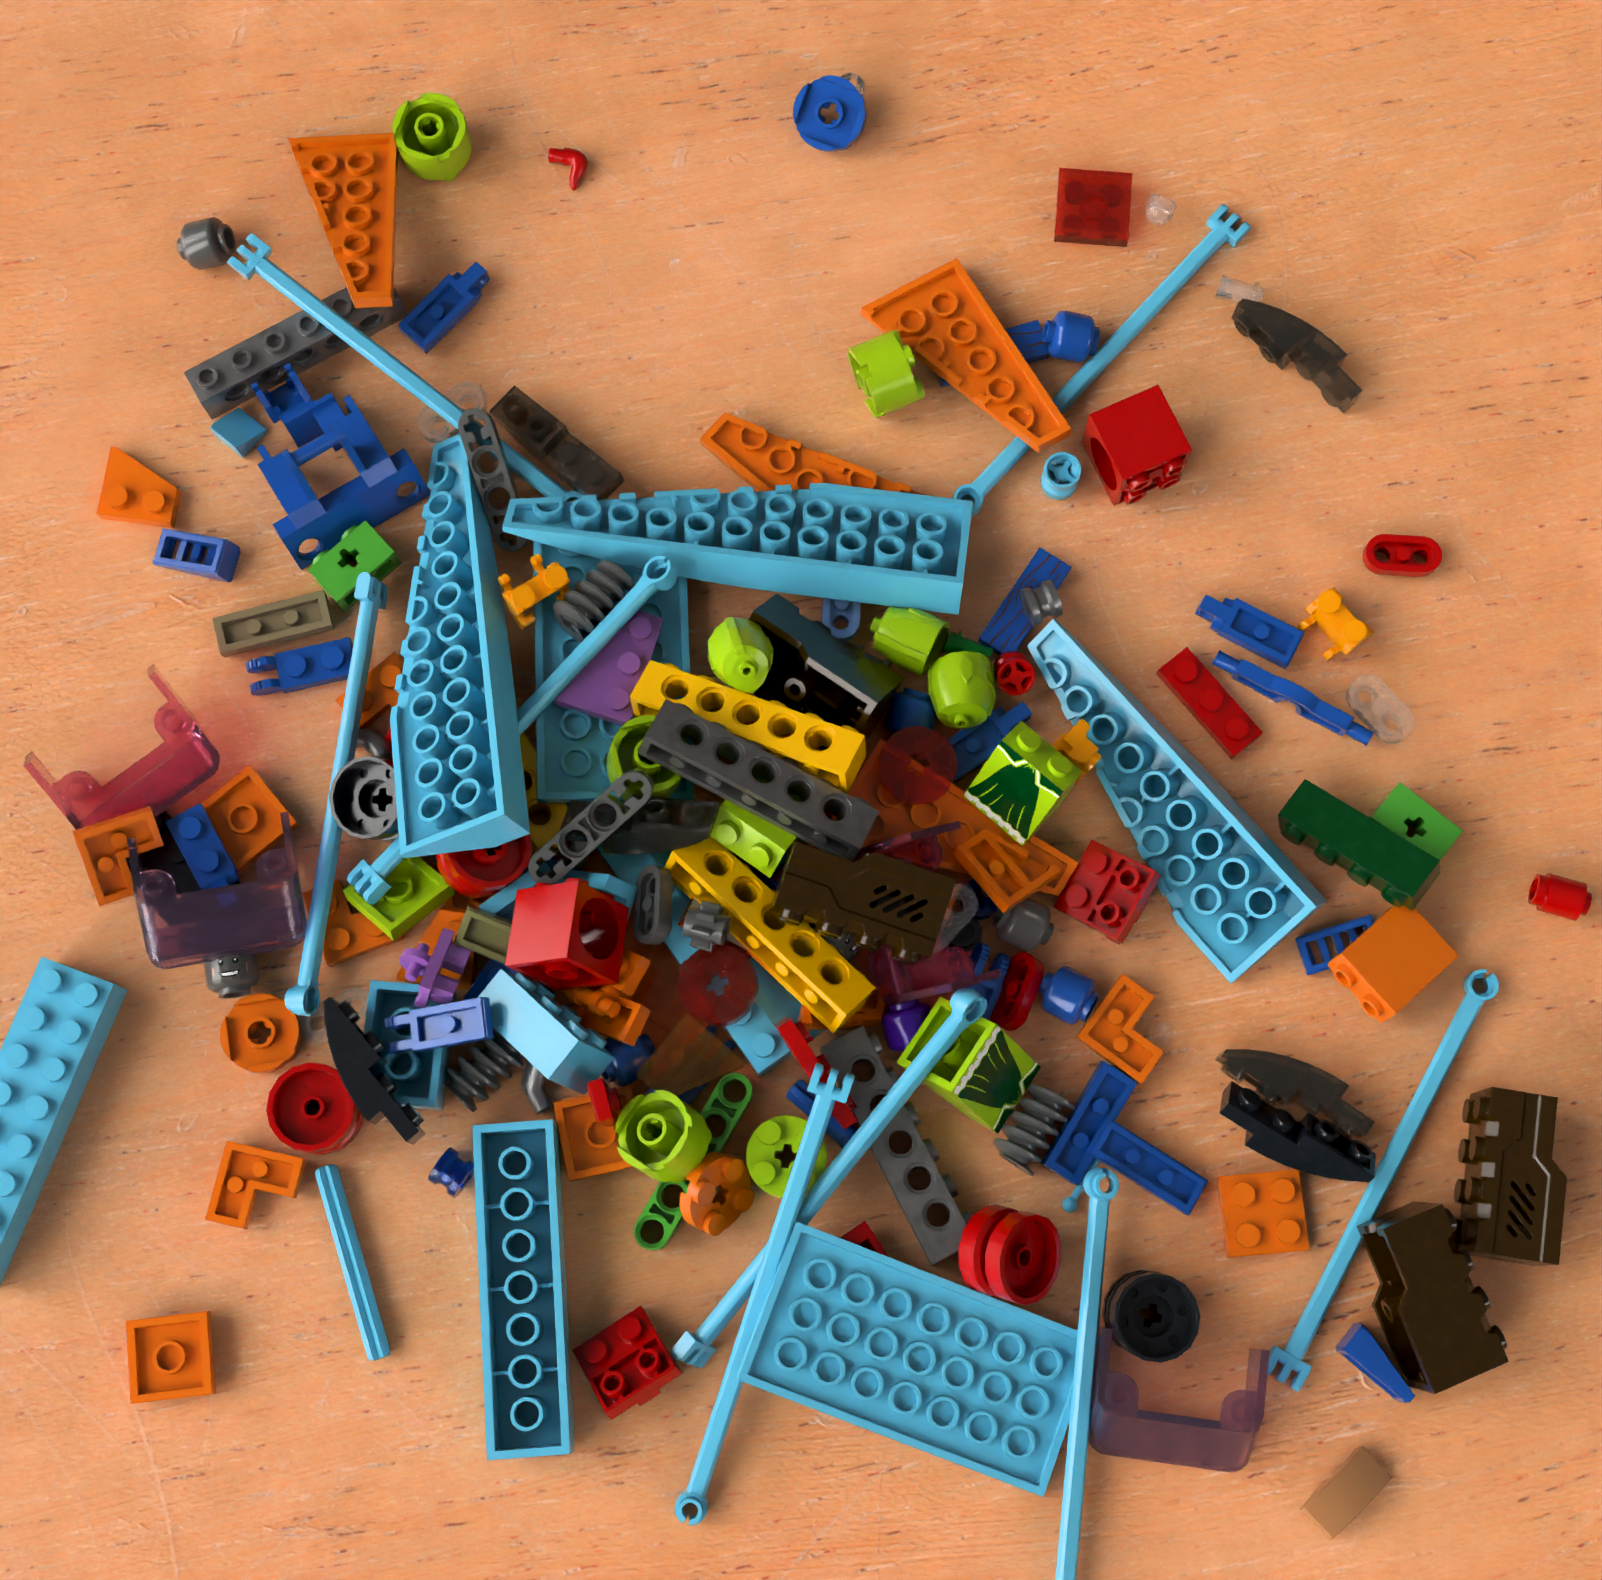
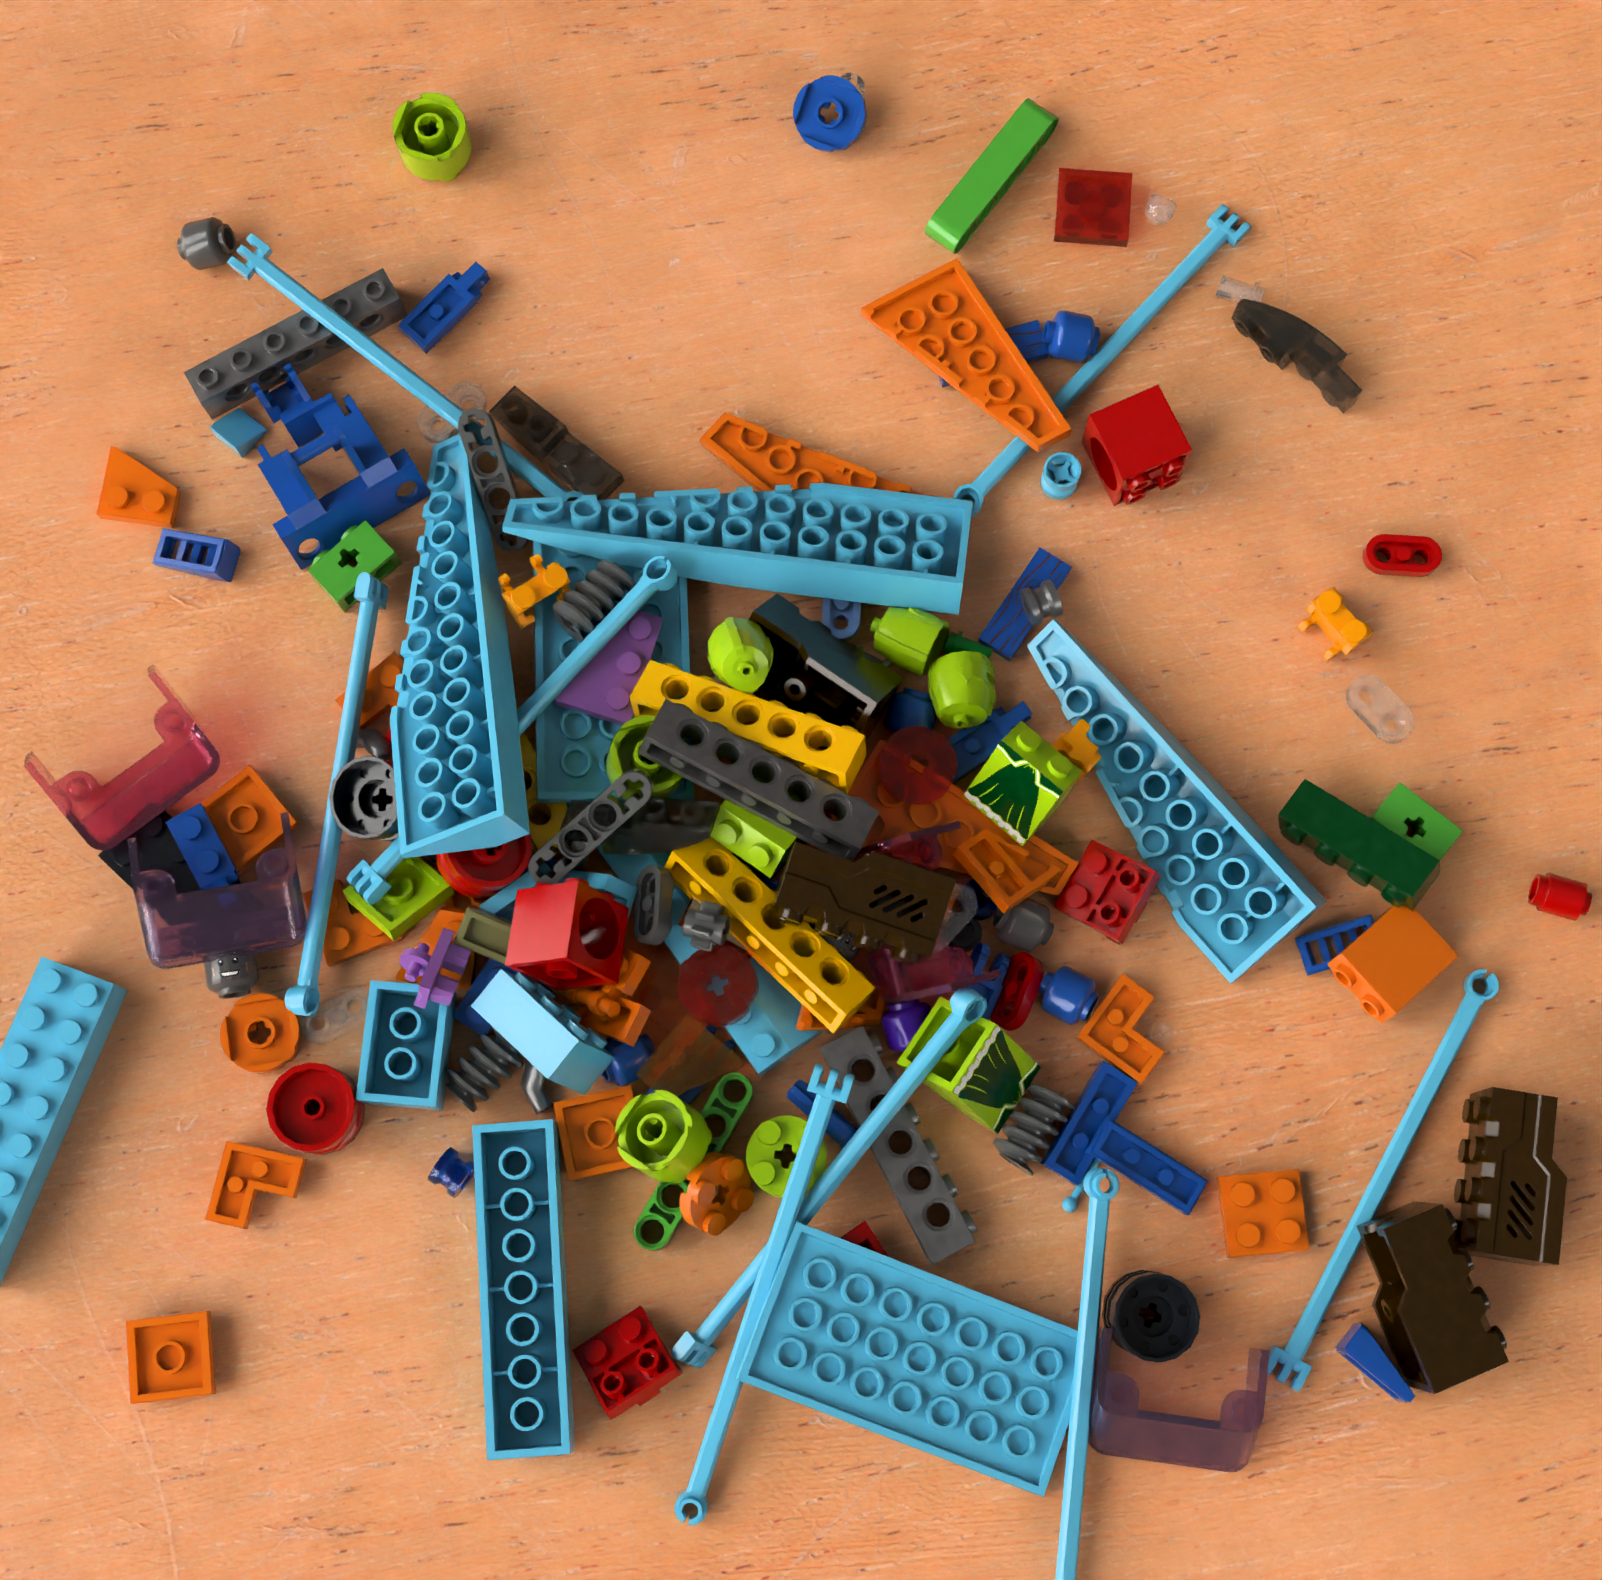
(105, 851): orange plate -> none
(273, 623): dark tan plate -> none
(303, 667): blue hinge -> none
(352, 1262): medium azure axle -> none
(356, 202): orange wing -> none
(357, 1061): black slope -> none
(443, 1025): hinge -> none
(572, 158): red animal -> none
(604, 1102): red plate -> none
(797, 1039): red plate -> none
(885, 373): lime brick -> none
(991, 176): none -> bright green beam
(1010, 1254): red wheel -> none
(1018, 680): red wheel -> none
(1209, 703): red plate -> none
(1251, 629): blue hinge -> none
(1282, 1077): clear smoke slope -> none
(1306, 703): blue piece -> none
(1306, 1145): black slope -> none
(1346, 1493): medium nougat slope -> none

